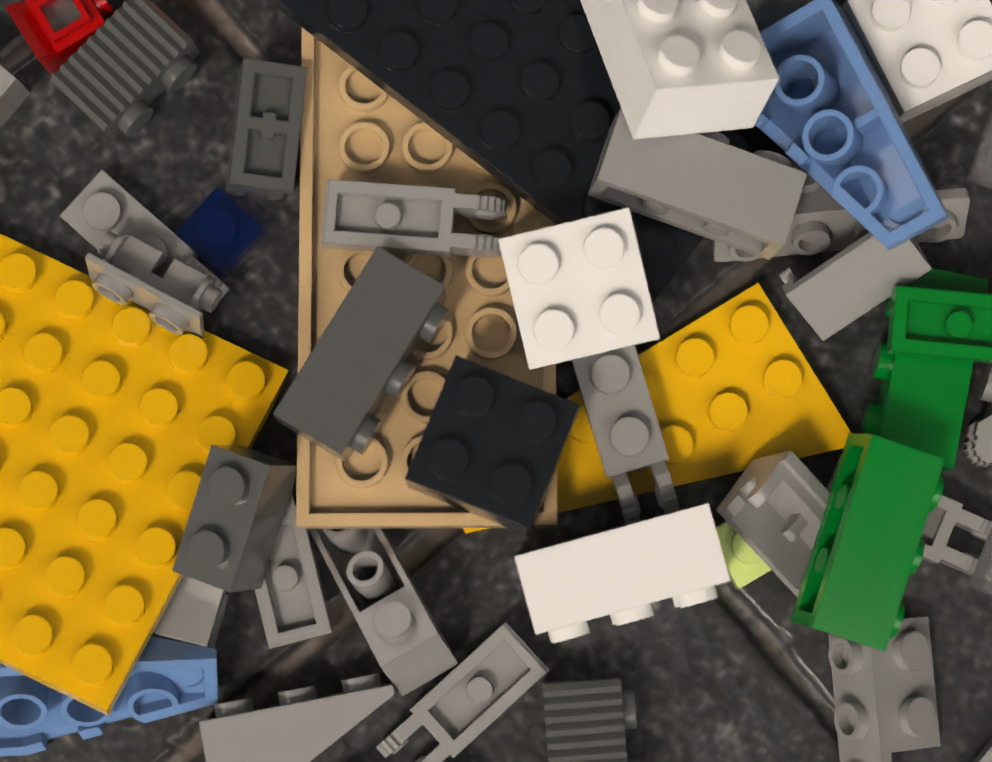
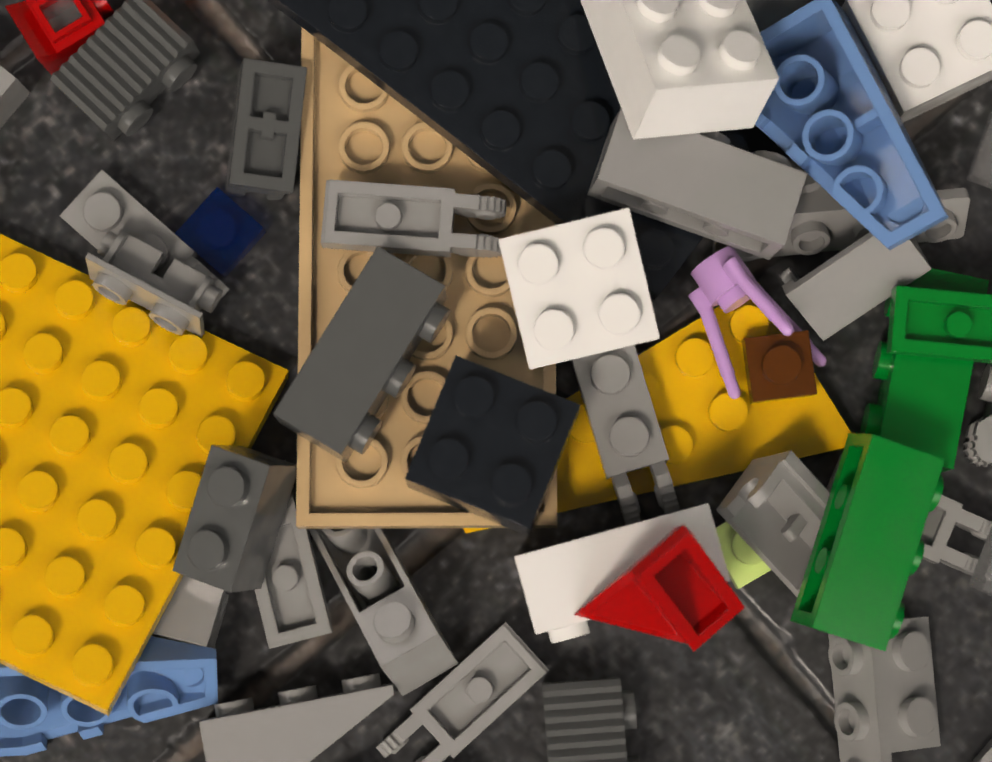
(668, 594): none -> red slope
(729, 283): none -> lavender plant
(779, 367): none -> reddish brown plate

